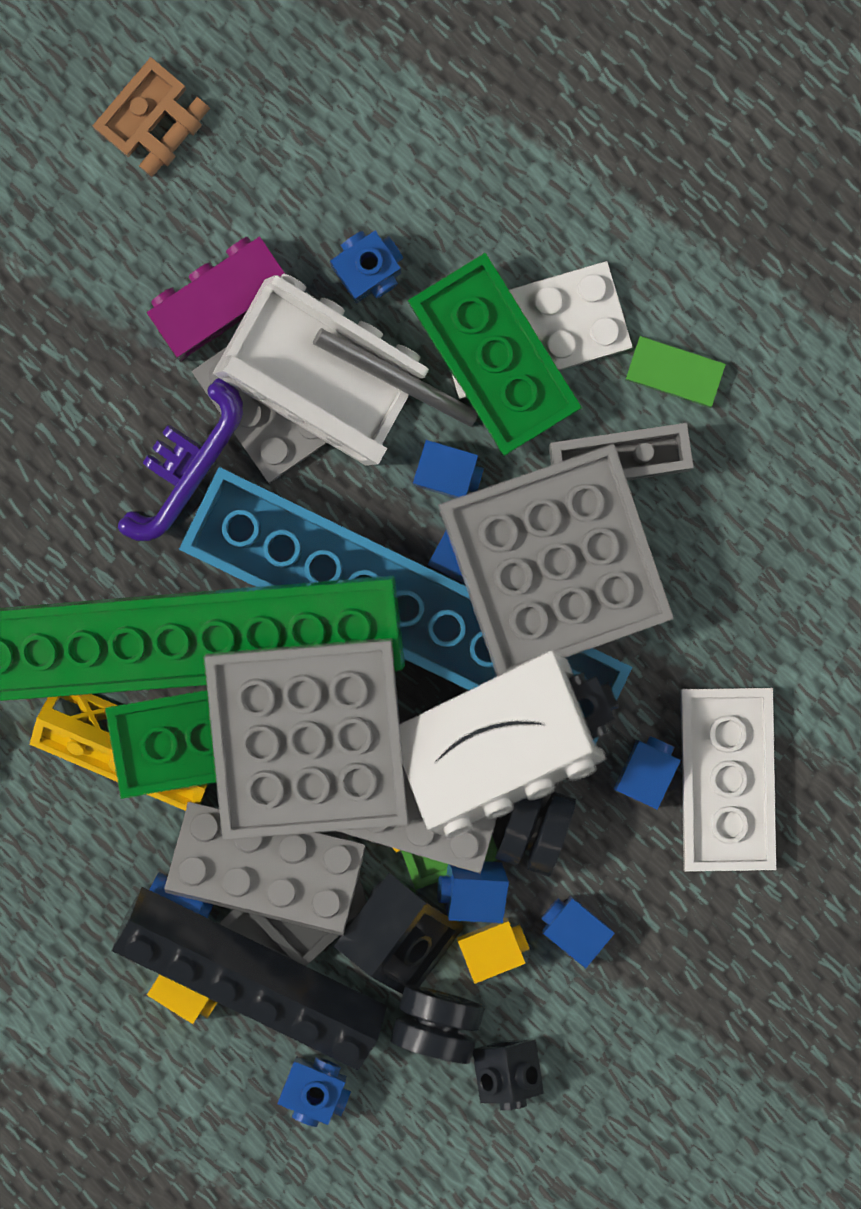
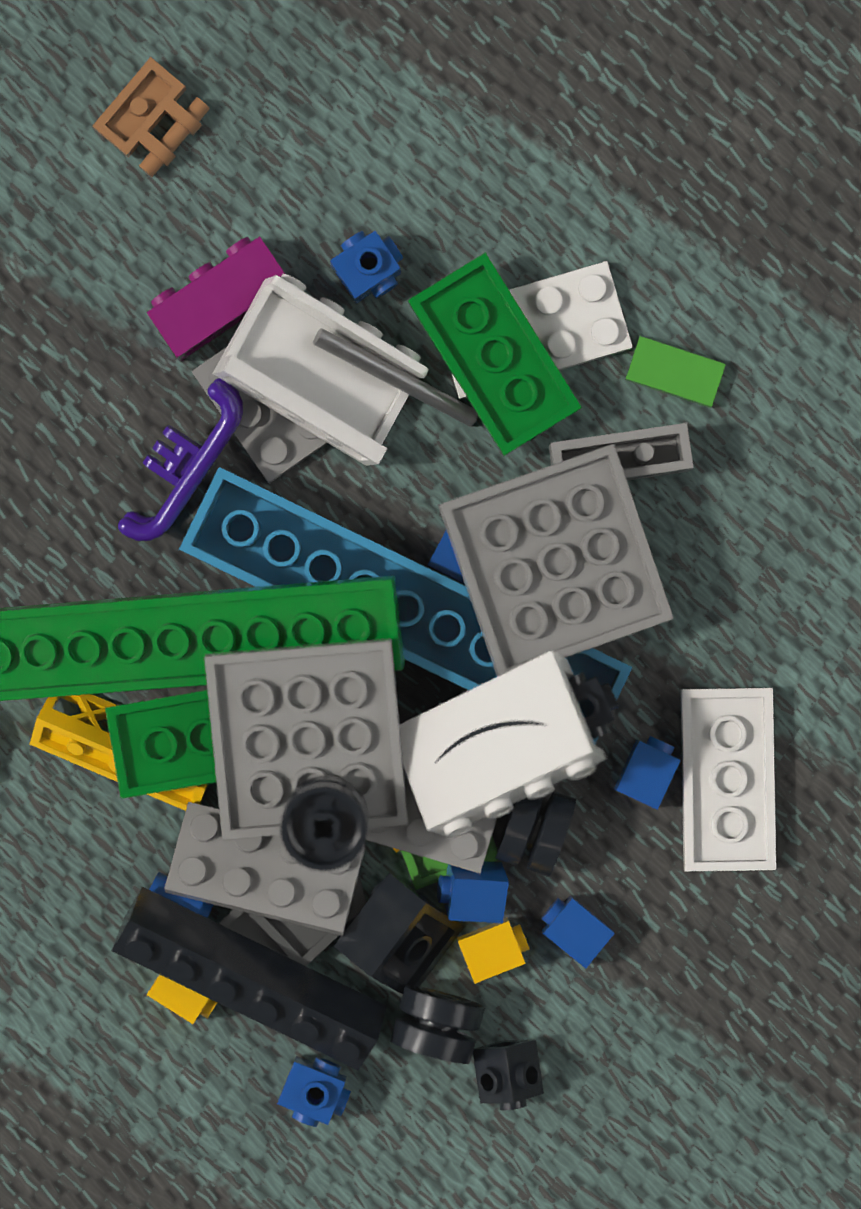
(327, 846): none -> black wheel
(447, 470): blue brick -> none

